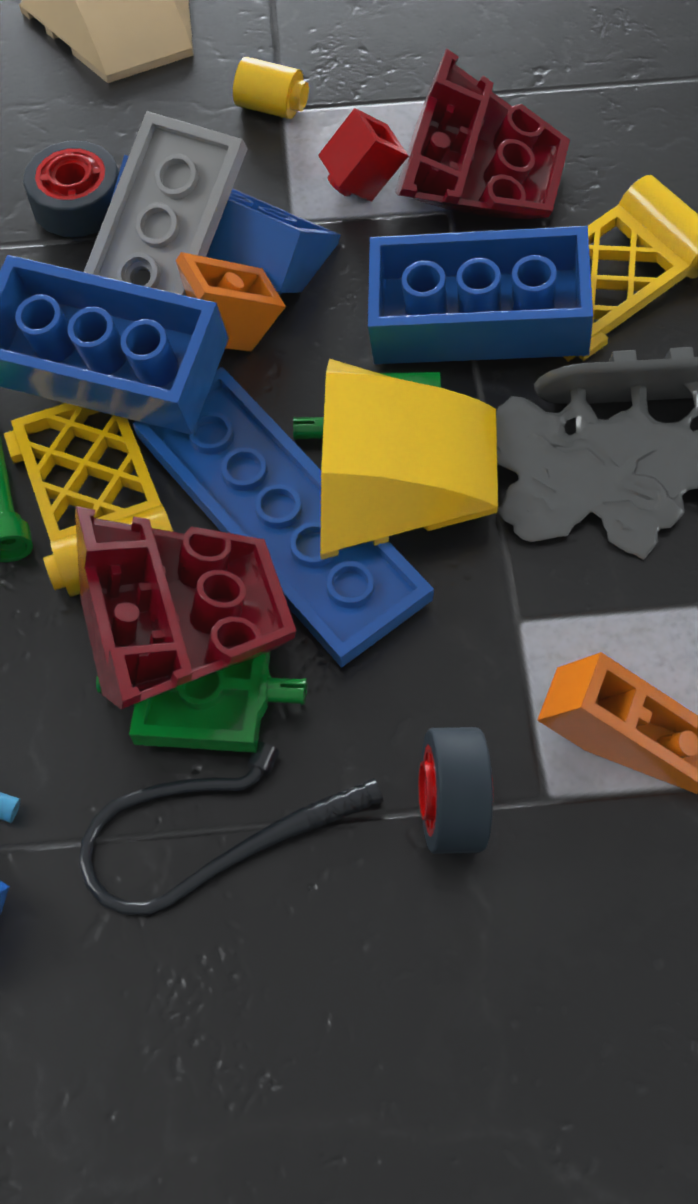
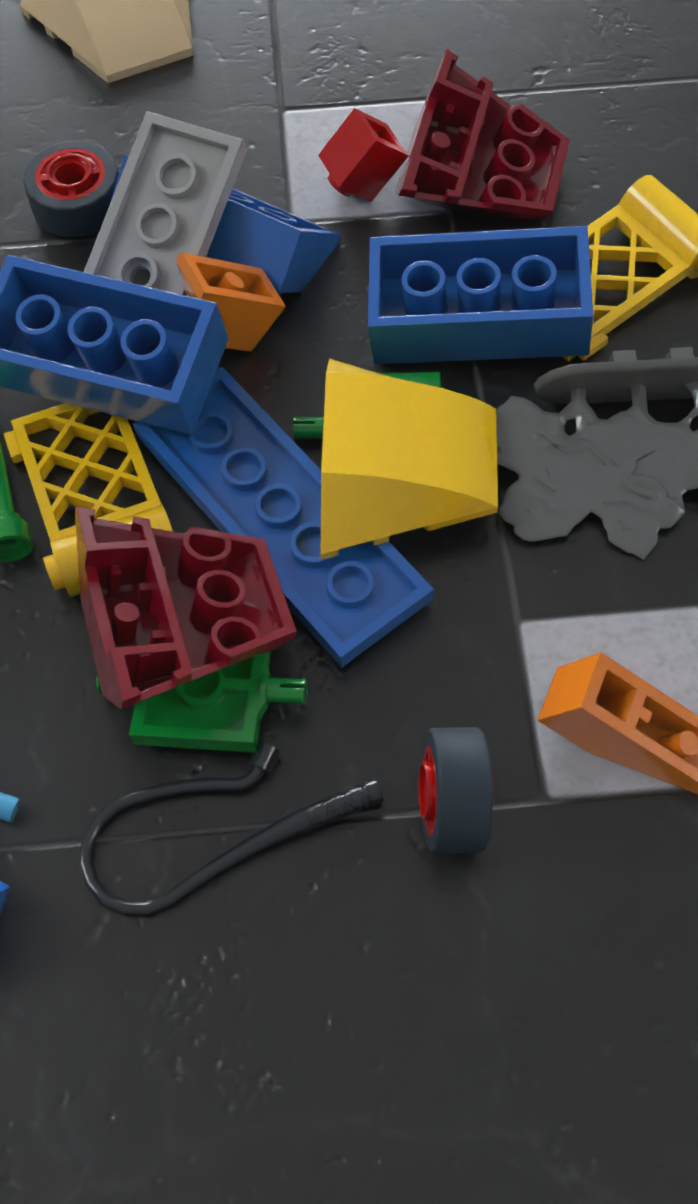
(269, 88): yellow brick -> none

